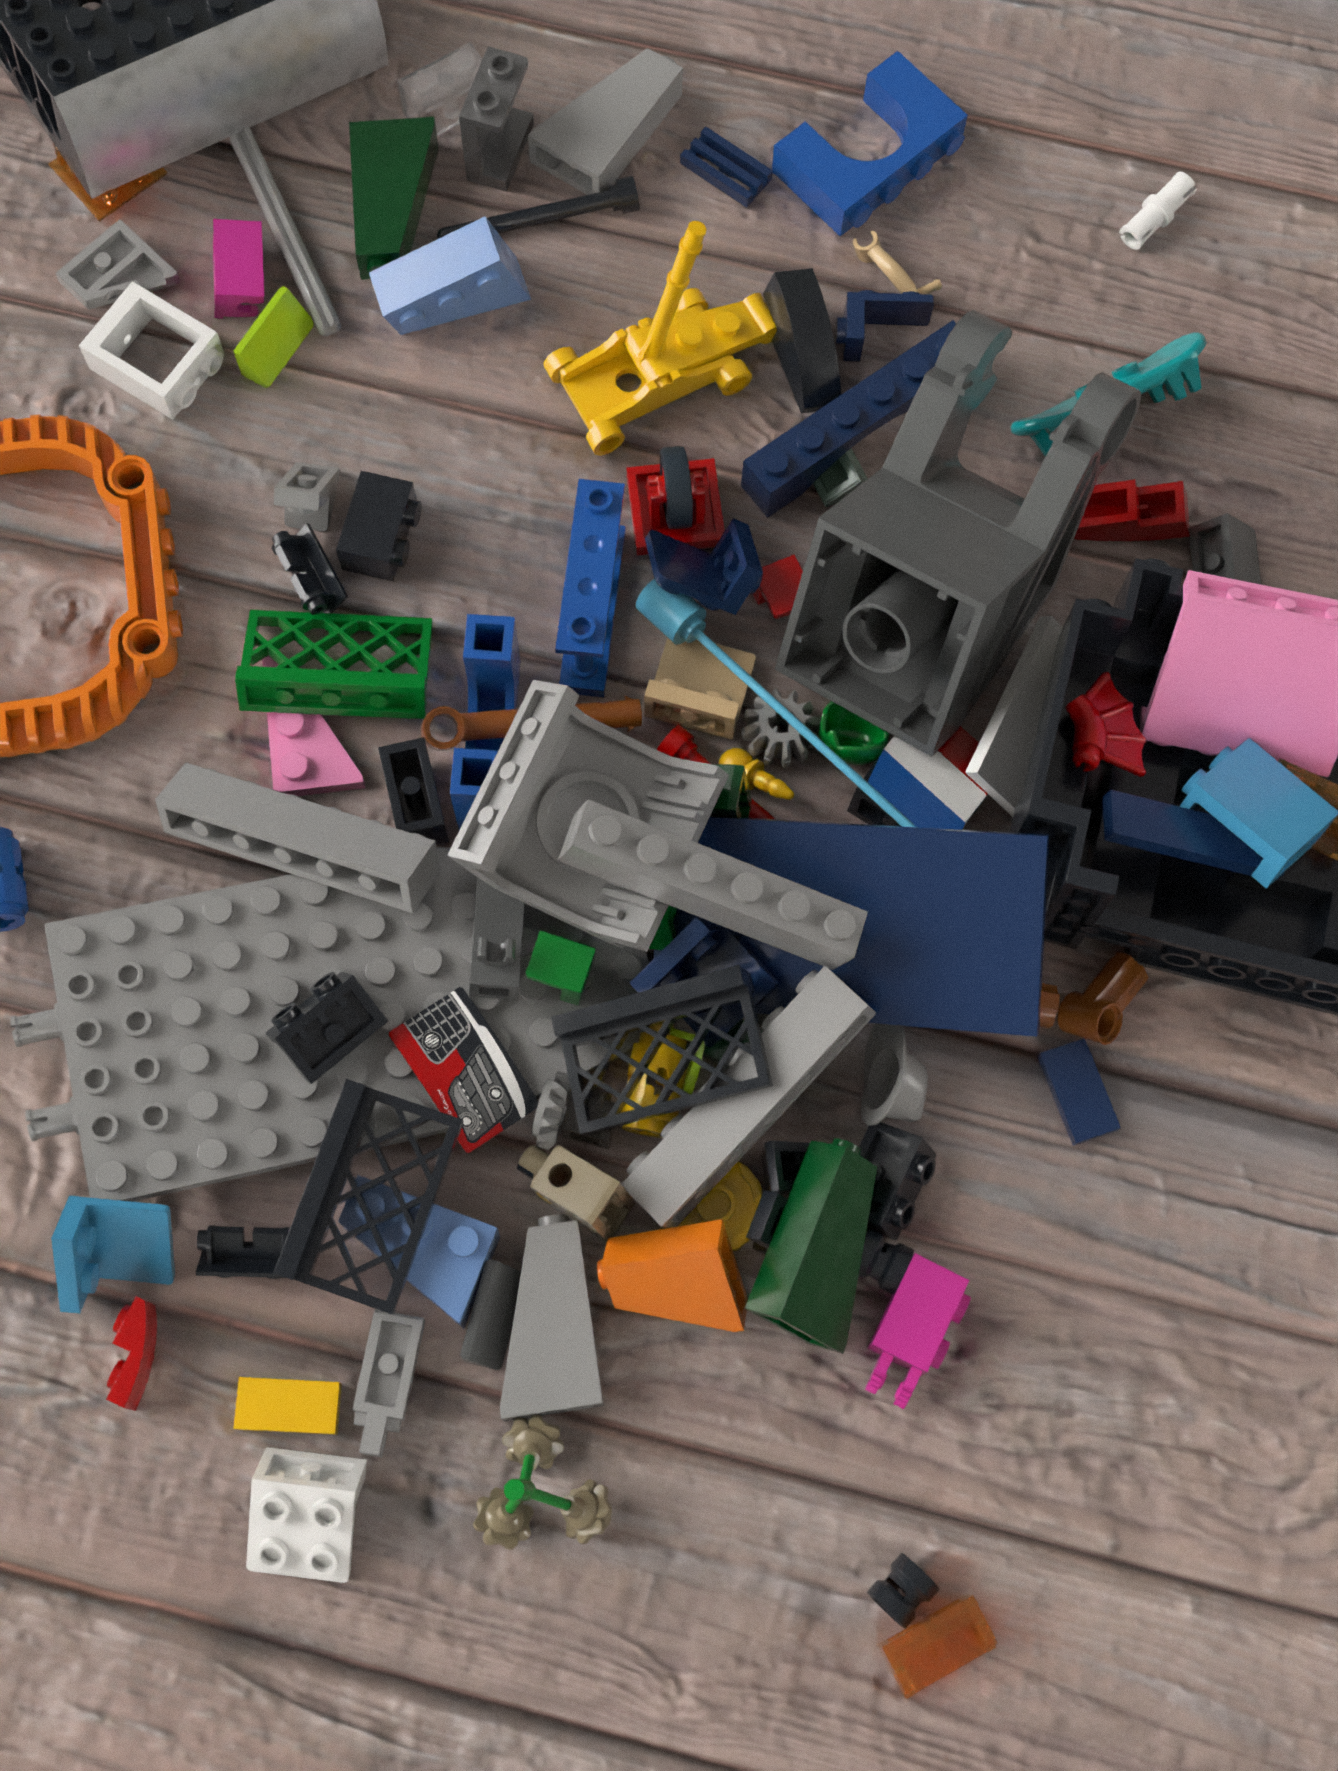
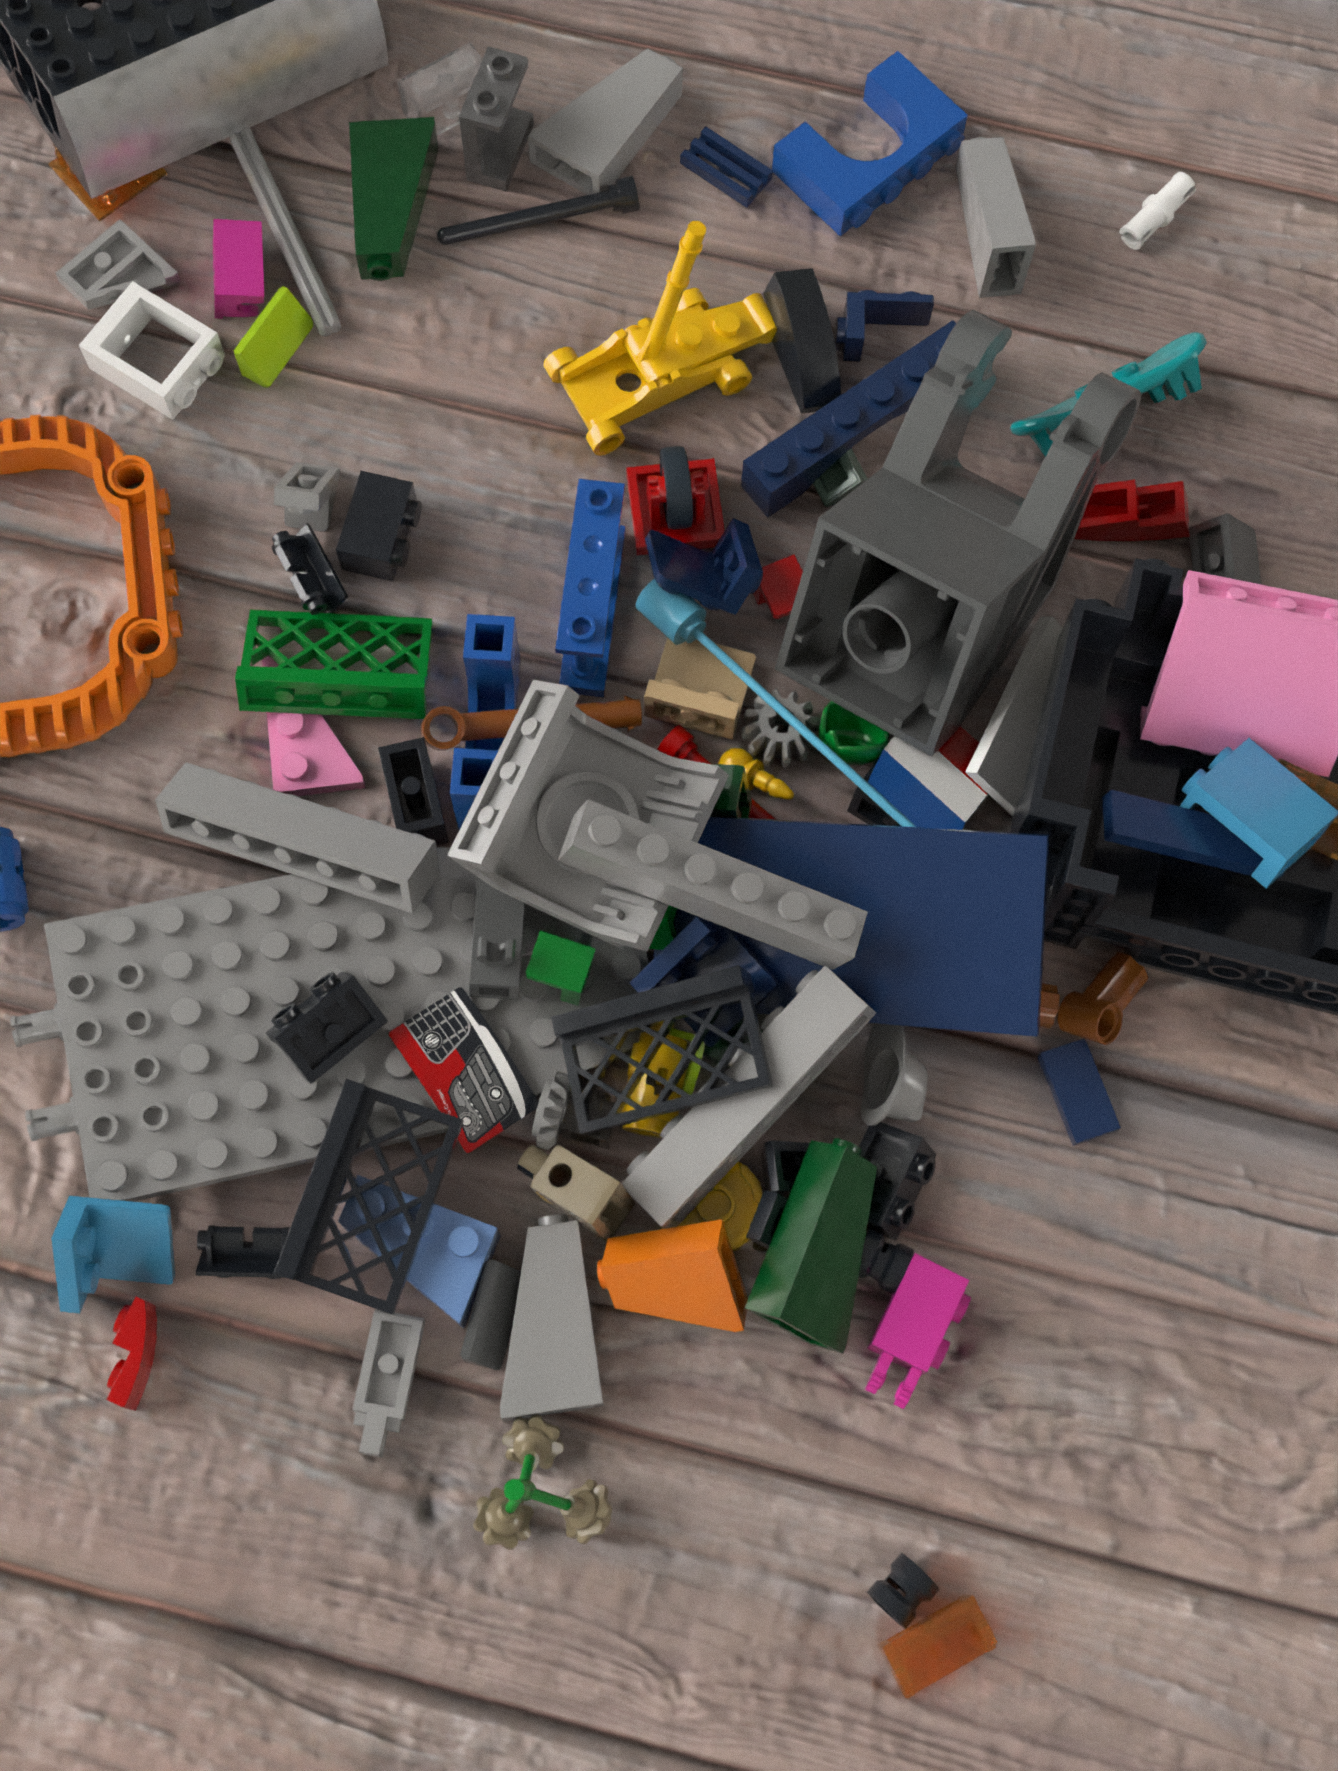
(287, 1405): yellow tile -> none
(303, 1514): white bracket -> none
(450, 279): medium blue wedge -> none
(890, 267): tan piece -> none
(994, 217): none -> light grey slope
(1106, 729): red arm -> none

